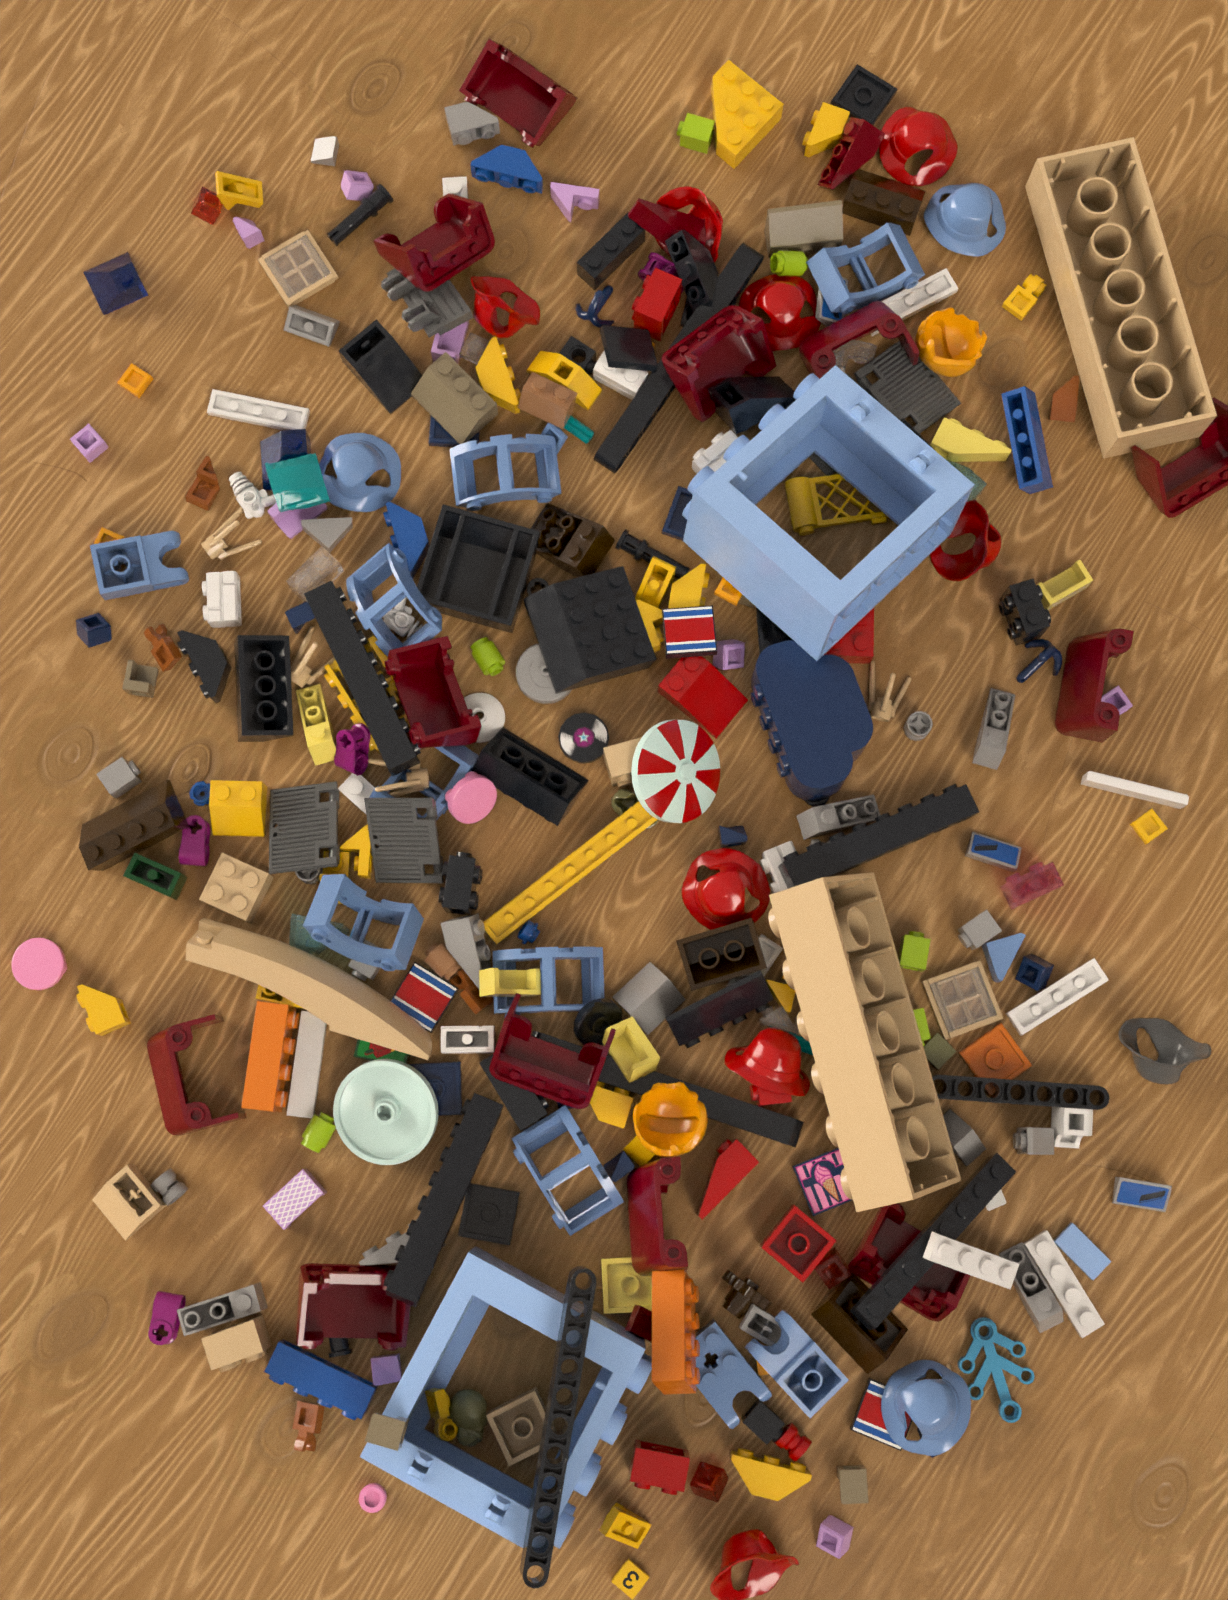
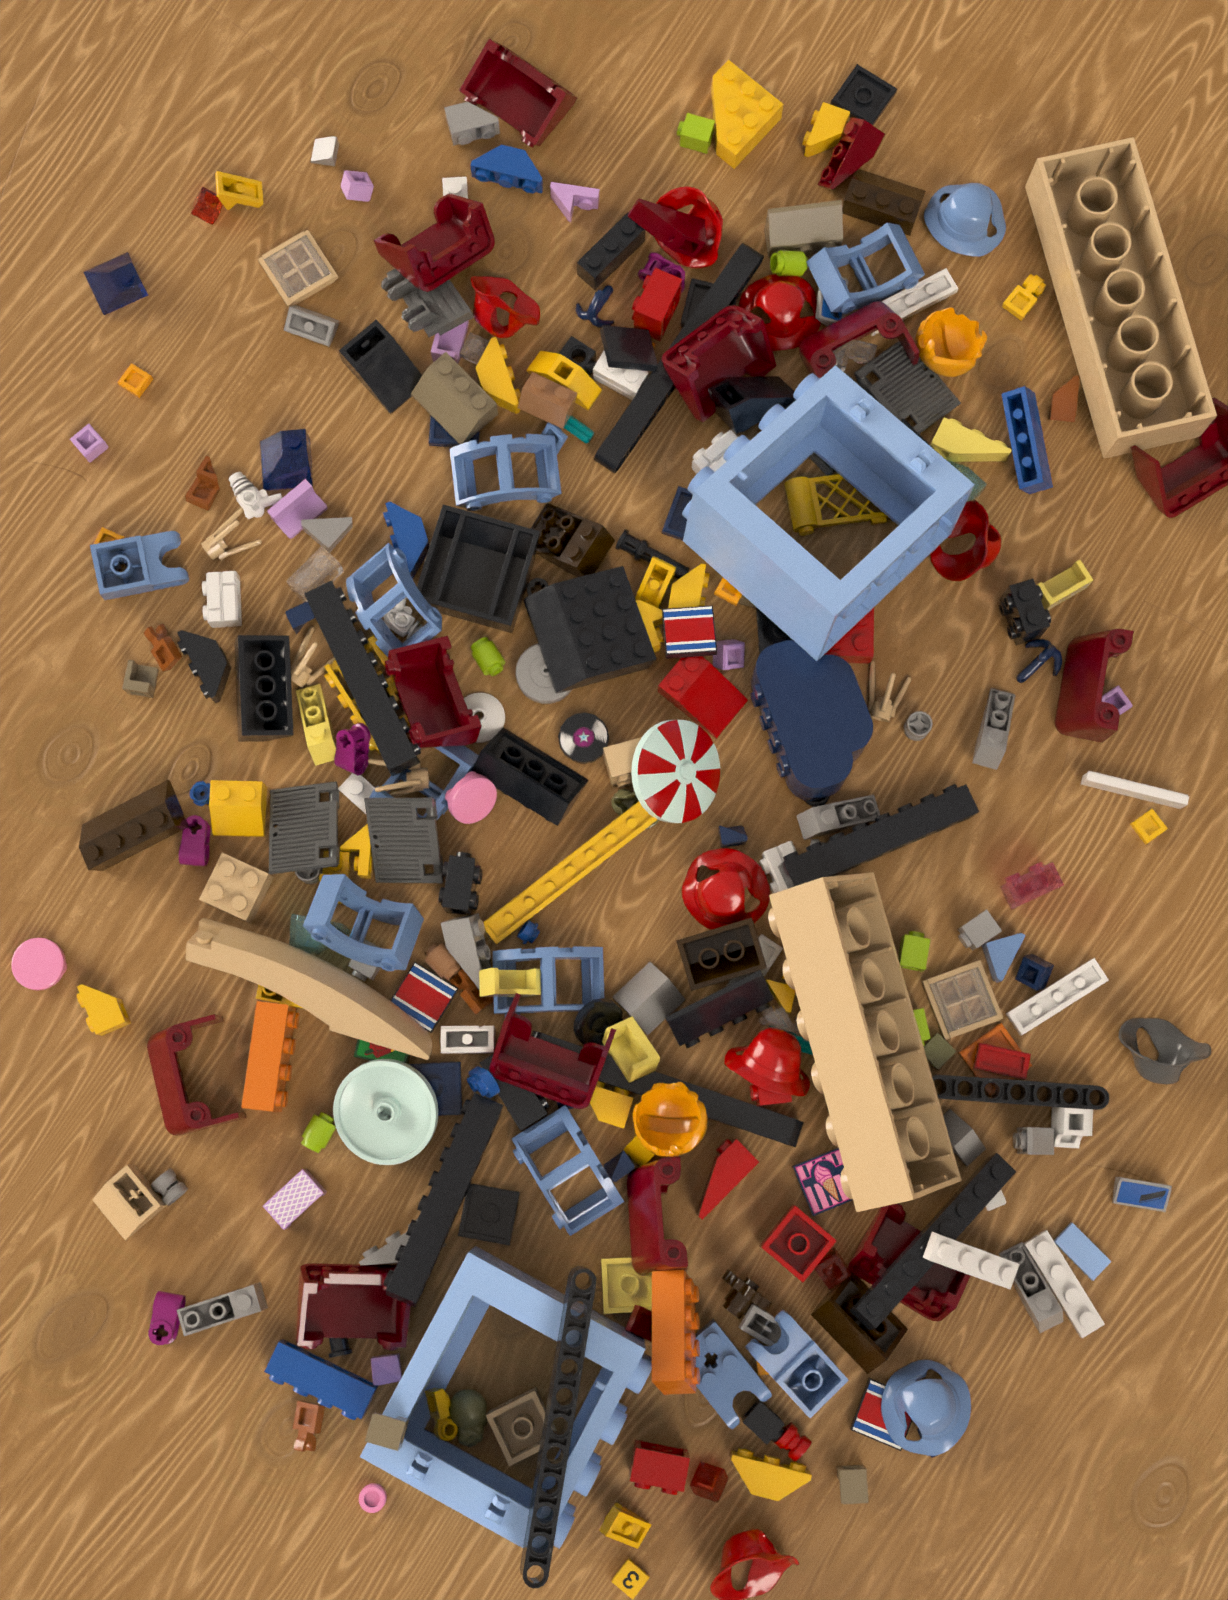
(93, 630): dark blue slope -> none
(120, 777): light grey brick -> none
(155, 876): dark green brick -> none
(241, 1341): tan brick -> none
(248, 231): lavender slope -> none
(257, 411): white tile -> none
(297, 483): teal slope -> none
(306, 1066): white tile -> none
(355, 460): medium blue piece -> none
(368, 207): black pin -> none
(483, 1082): none -> blue plate
(694, 267): black slope -> none
(834, 1536): lavender slope -> none
(913, 131): red piece -> none
(993, 852): slope -> none
(994, 1364): dark azure plant -> none
(1002, 1061): none -> red tile

